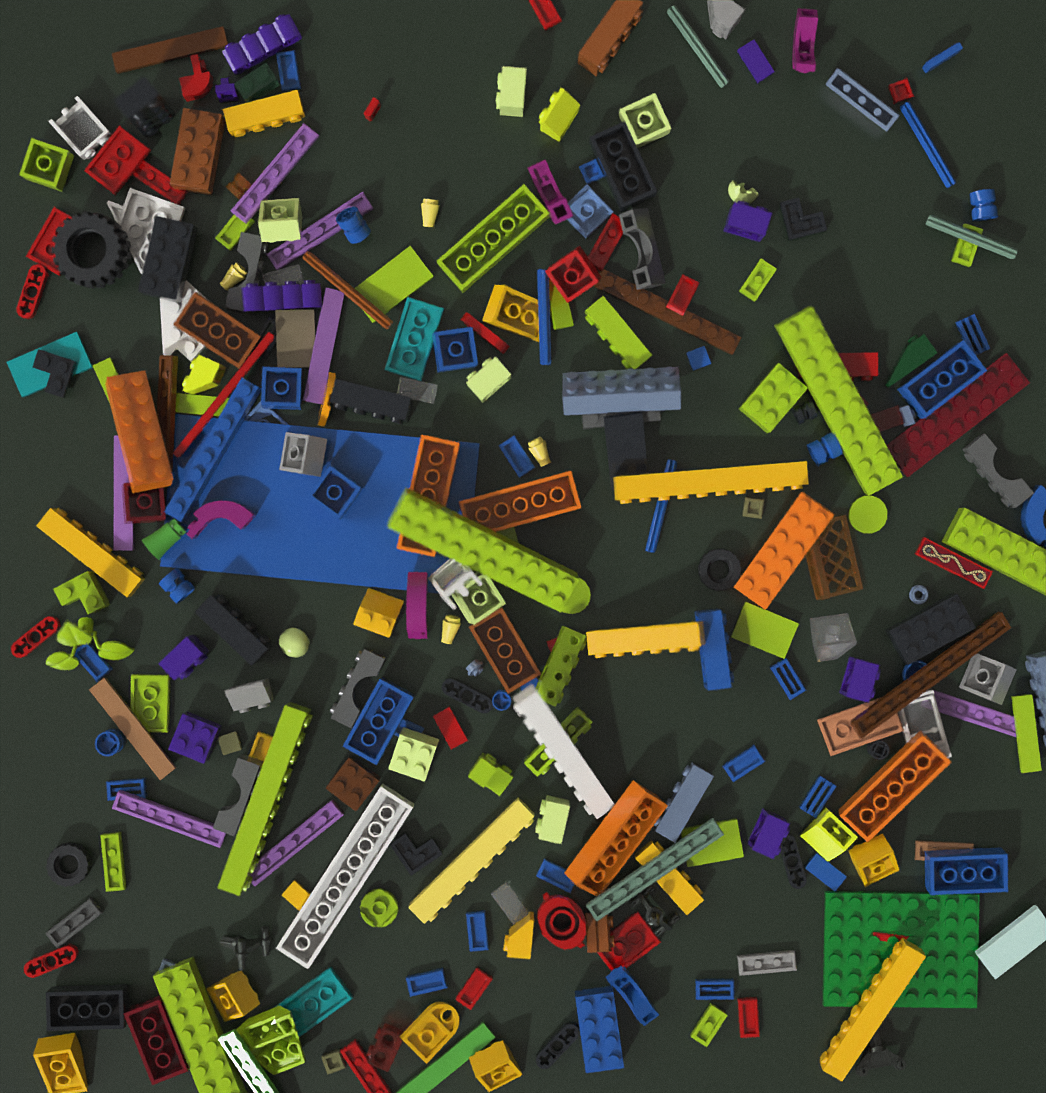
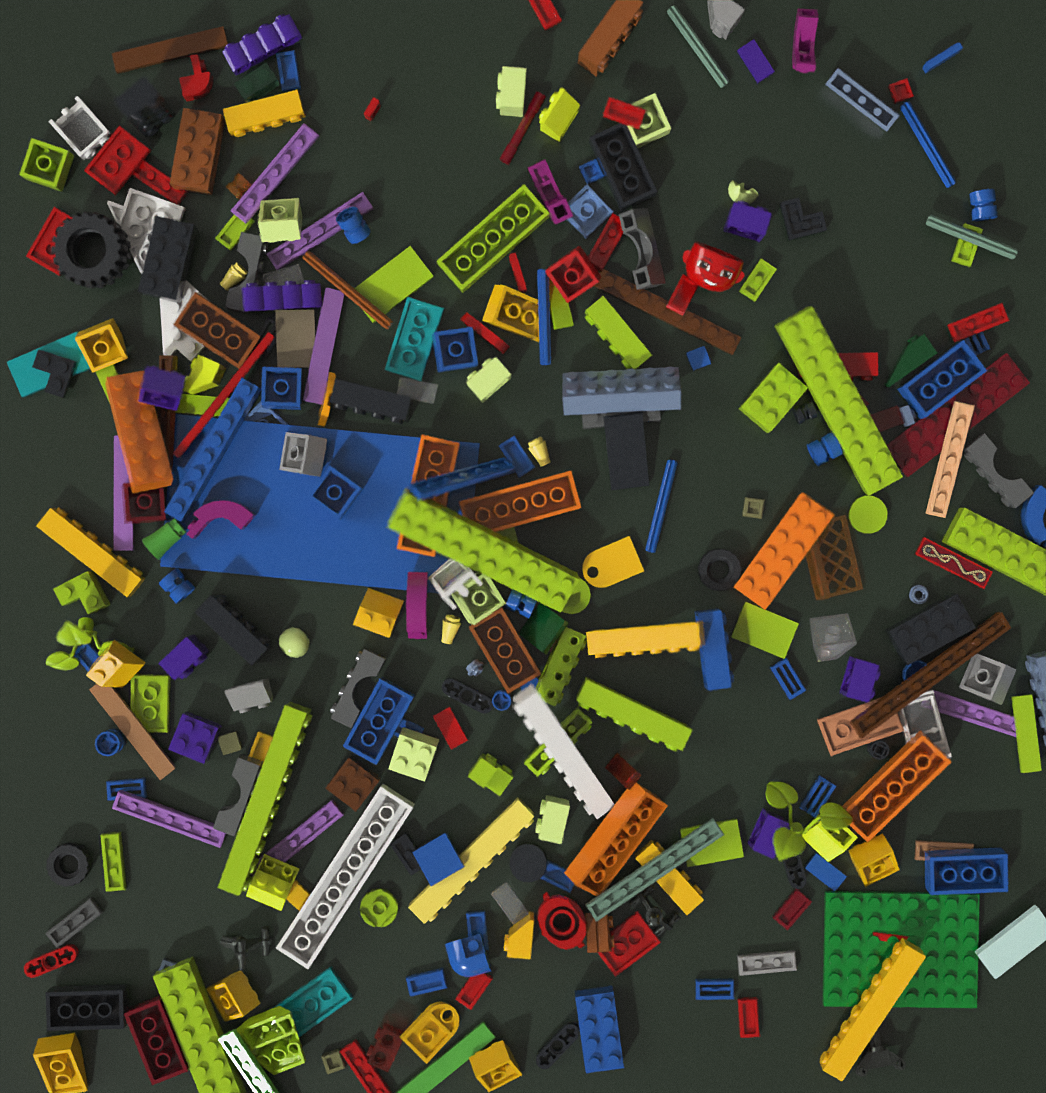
(28, 649): red beam -> none
(40, 288): red beam -> none
(102, 345): none -> yellow slope
(115, 666): none -> yellow slope
(161, 388): none -> dark purple brick
(226, 91): dark purple tile -> none
(272, 882): none -> neon yellow slope
(429, 212): light yellow cone -> none
(438, 859): none -> blue tile
(461, 478): none -> blue tile
(468, 956): none -> blue brick
(513, 603): none -> blue wheel
(517, 273): none -> red tile
(528, 863): none -> black tile
(533, 108): none -> dark red piece
(543, 628): none -> dark green tile
(614, 563): none -> yellow tile
(623, 771): none -> clear red tile
(624, 113): none -> red tile
(633, 713): none -> lime brick
(633, 994): blue arch -> none
(683, 802): sand blue brick -> none
(708, 1025): lime plate -> none
(710, 480): yellow brick -> none
(712, 267): none -> red piece
(743, 763): blue tile -> none
(790, 842): none -> lime plant
(792, 909): none -> dark red tile
(949, 459): none -> light nougat tile
(978, 322): none -> red tile

